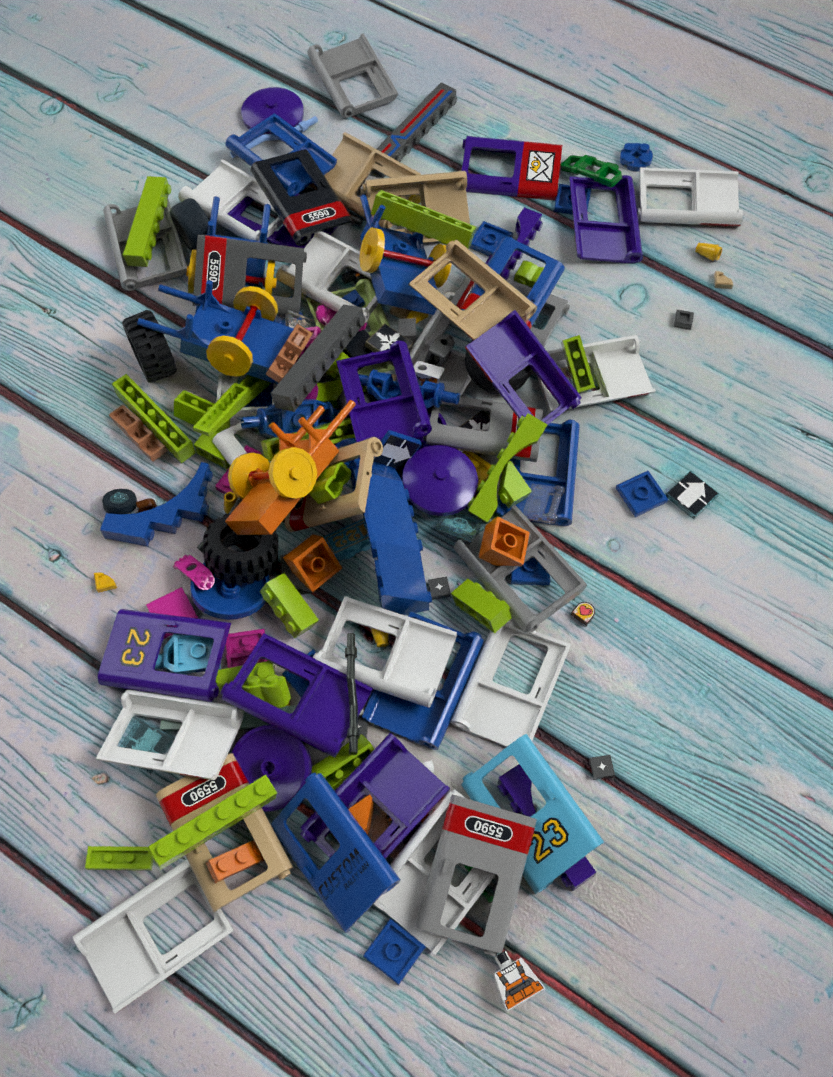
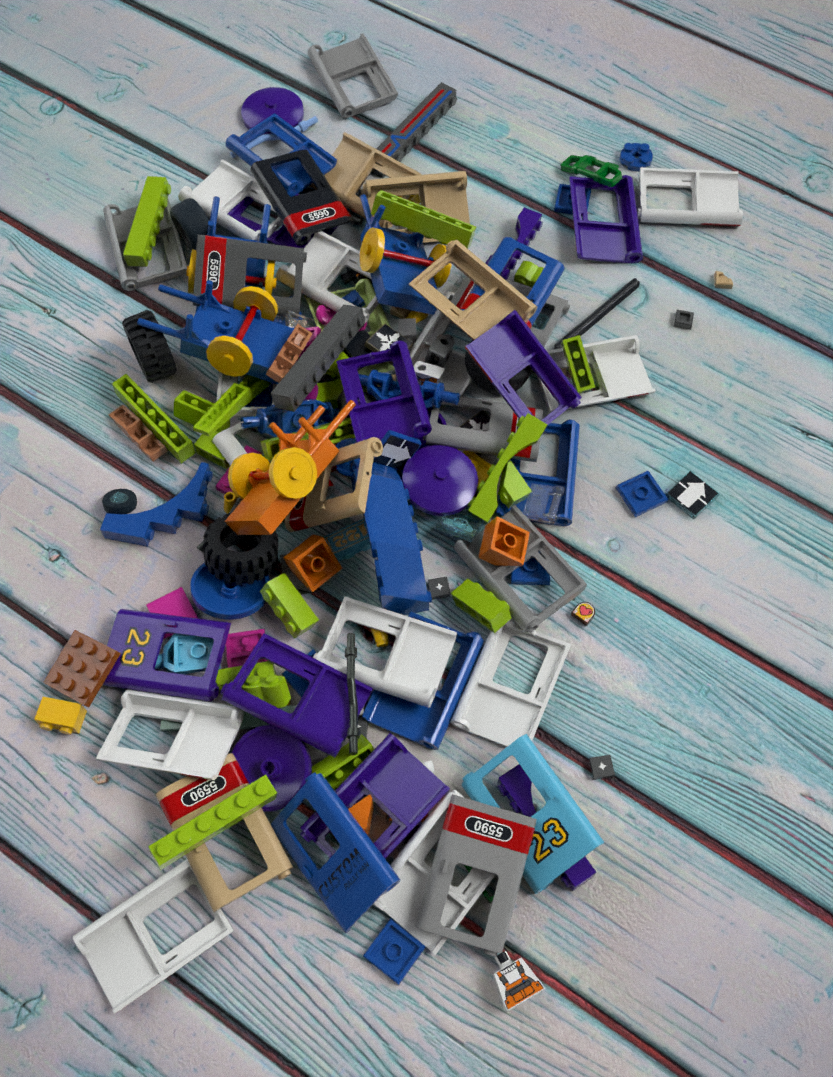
(60, 715): none -> yellow brick
(81, 668): none -> dark orange plate
(104, 582): yellow tile -> none
(118, 858): lime plate -> none
(146, 504): reddish brown tile -> none
(147, 738): clear light blue tile -> none
(200, 575): dark pink piece -> none
(234, 861): orange plate -> none
(330, 483): lime brick -> none
(488, 238): blue tile -> none
(534, 168): piece -> none
(599, 313): none -> black axle
(710, 251): yellow cone -> none

